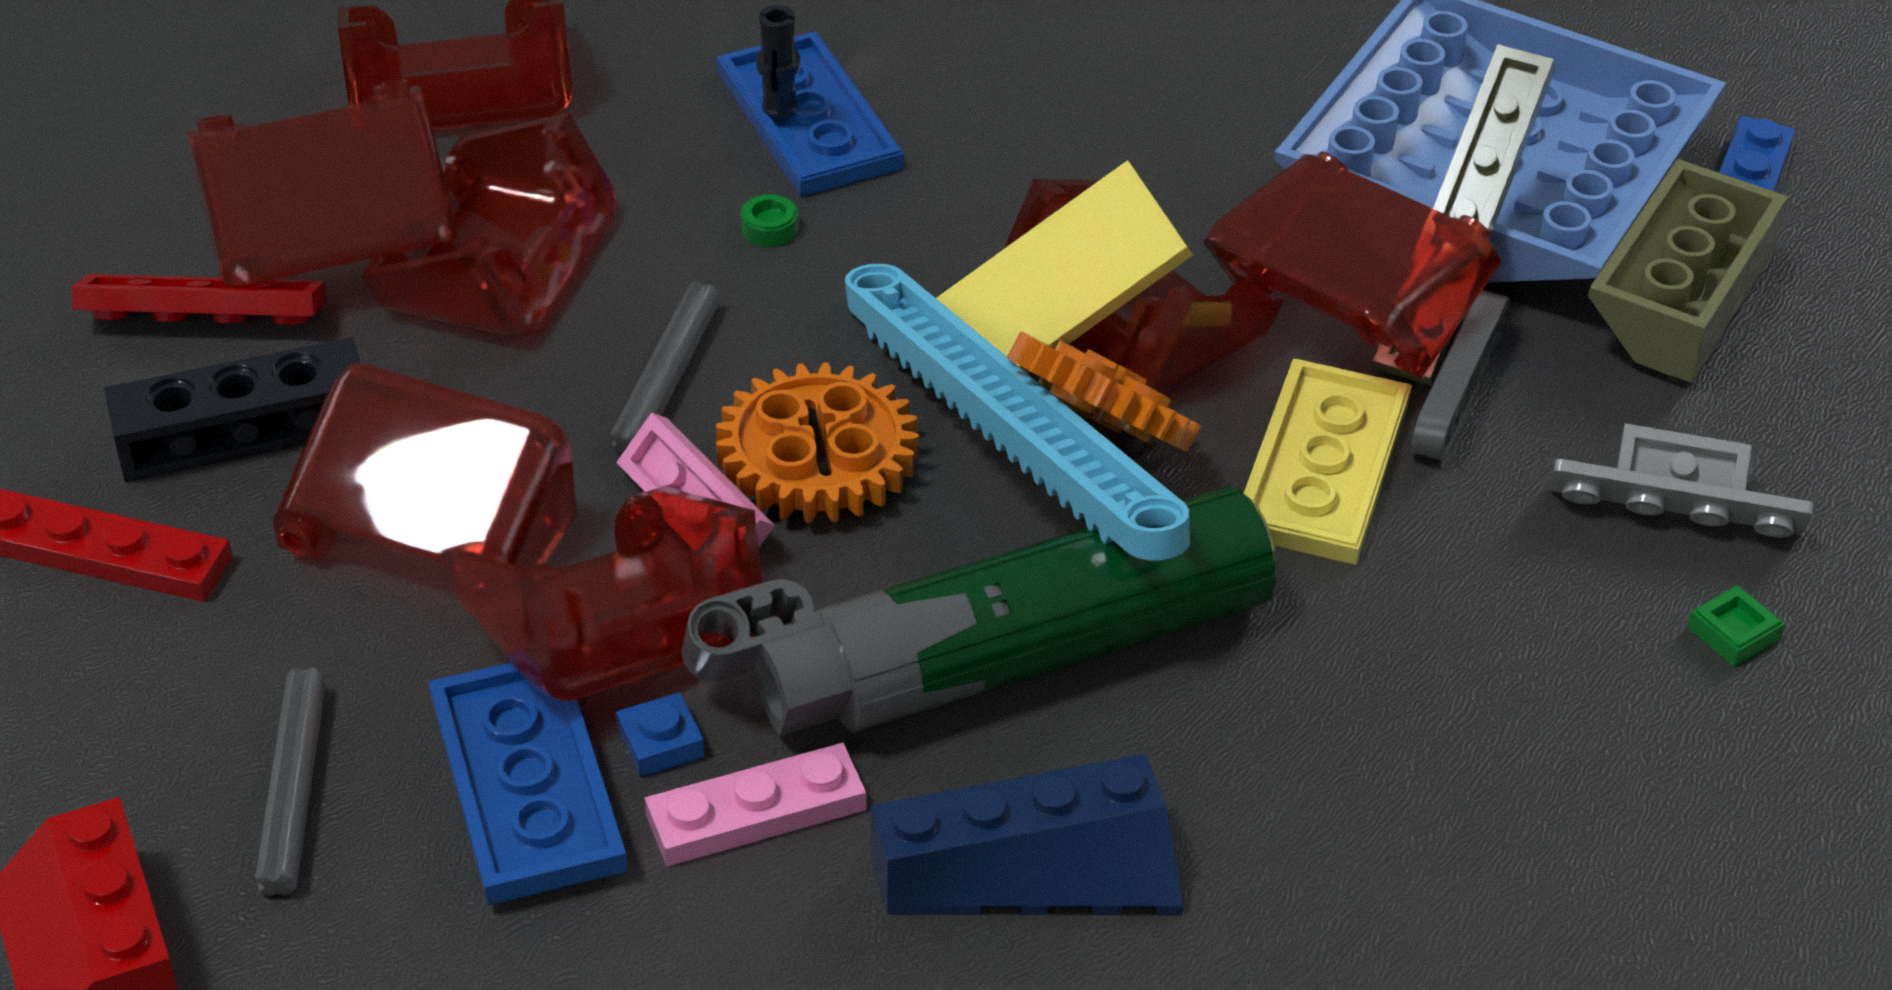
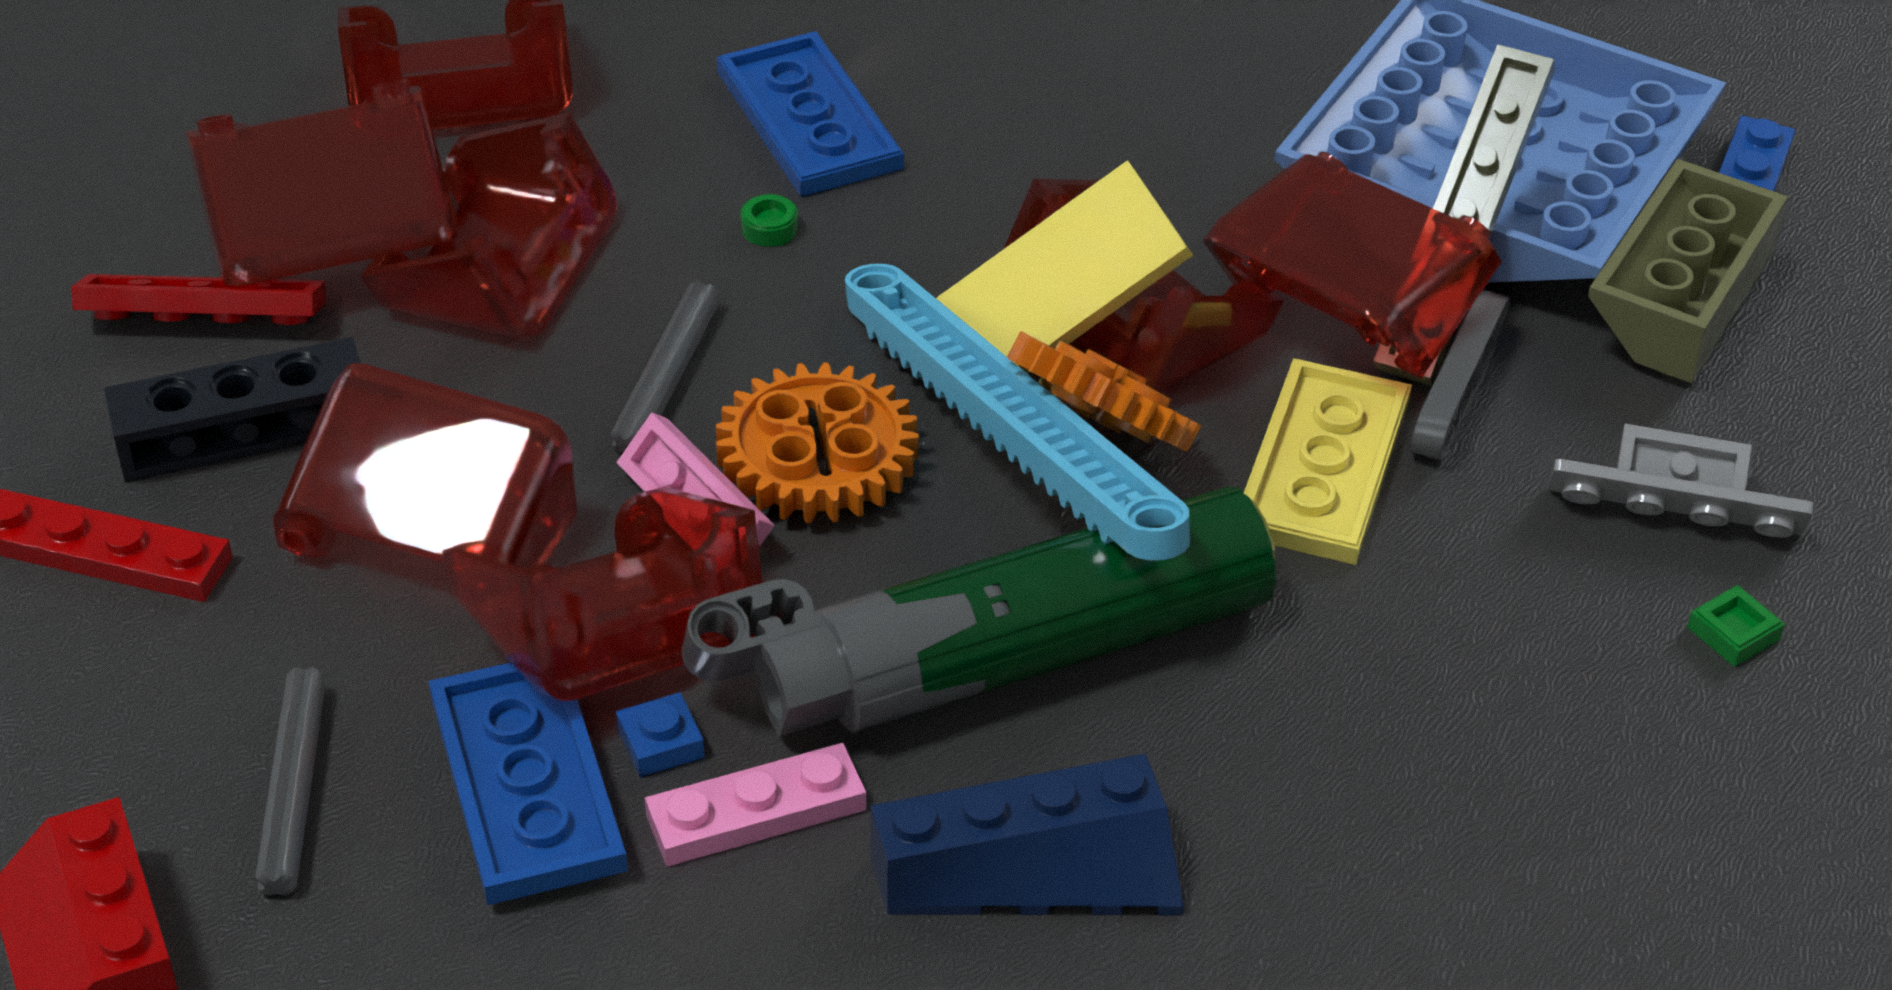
(778, 61): black pin -> none

